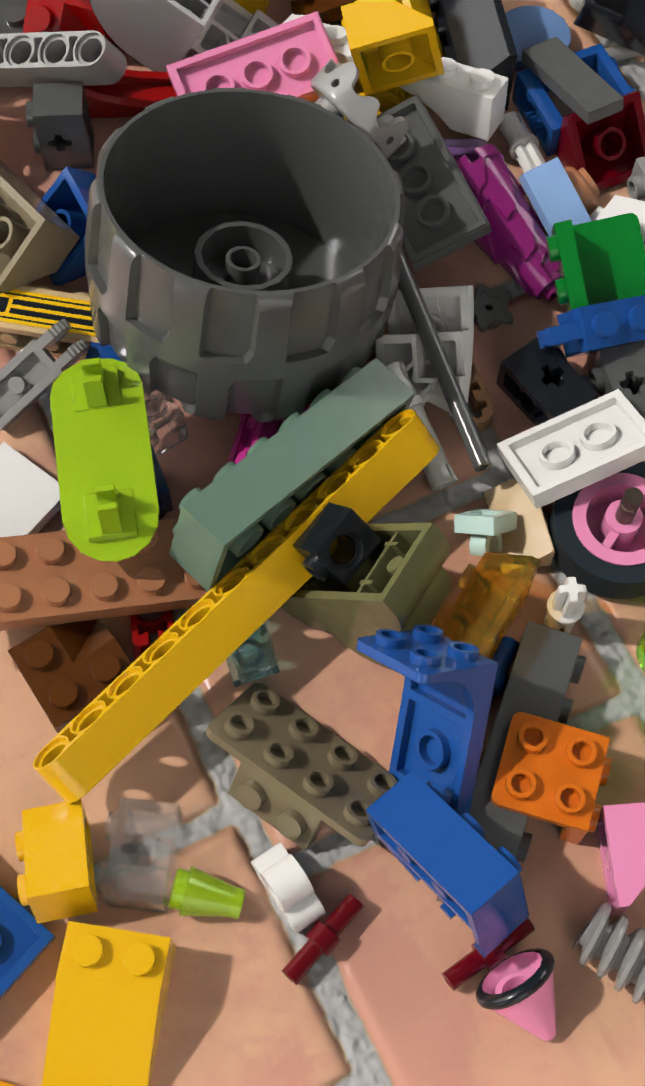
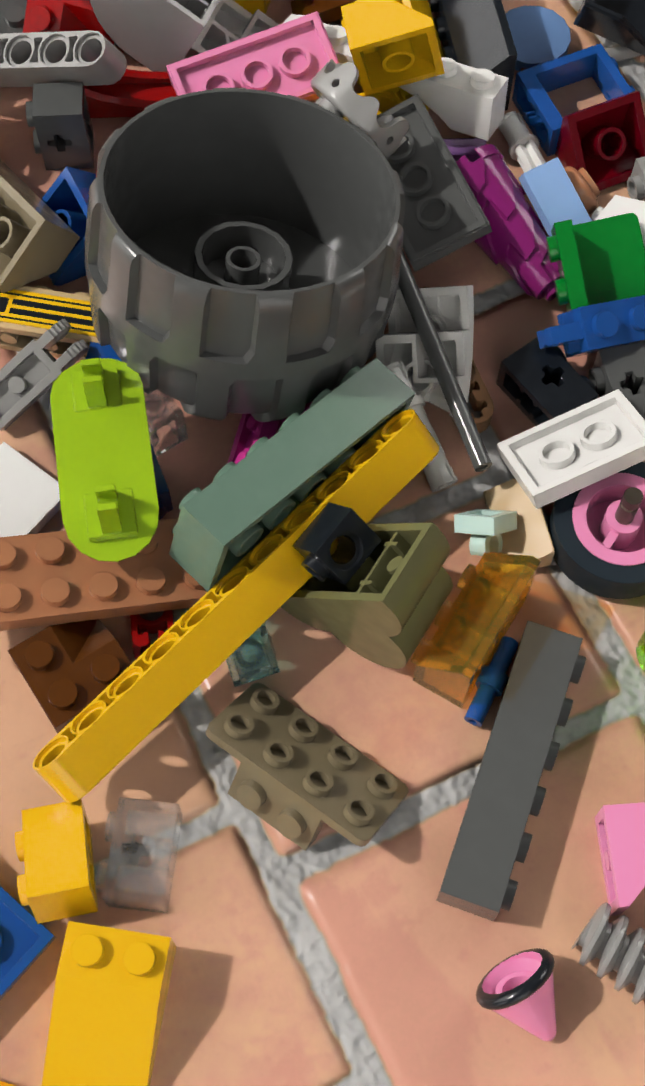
(204, 895): lime cone -> none
(288, 887): white piece -> none
(322, 939): dark red bar -> none
(440, 708): blue bracket -> none
(452, 859): blue wedge -> none
(475, 962): dark red bar -> none
(493, 318): dark grey plate -> none
(552, 774): orange bracket -> none
(565, 605): white axle -> none
(572, 80): dark grey tile -> none

